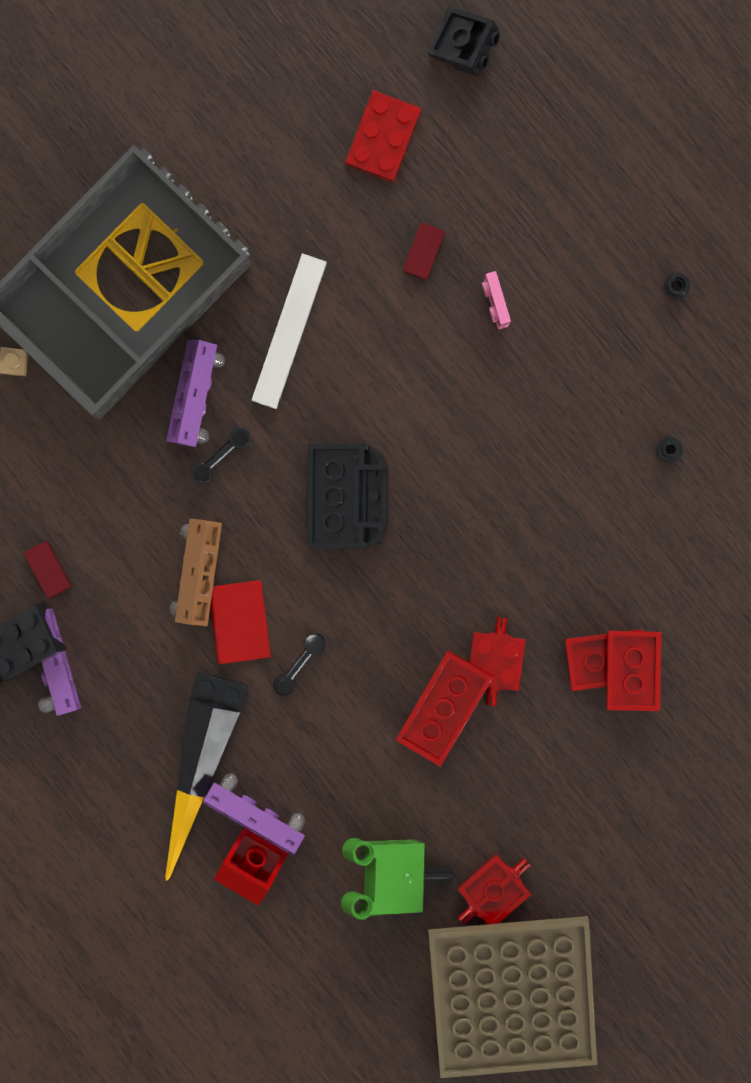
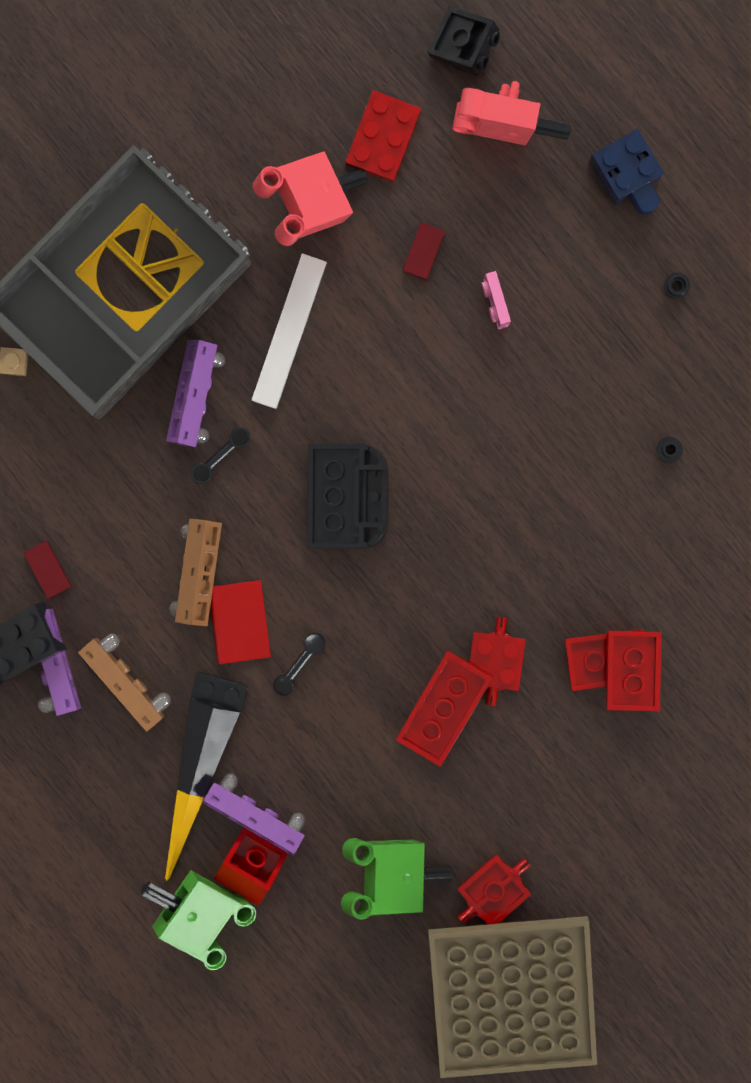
(123, 686): none -> medium nougat piece
(197, 916): none -> piece
(310, 194): none -> coral piece
(504, 116): none -> coral piece
(630, 170): none -> dark blue brick

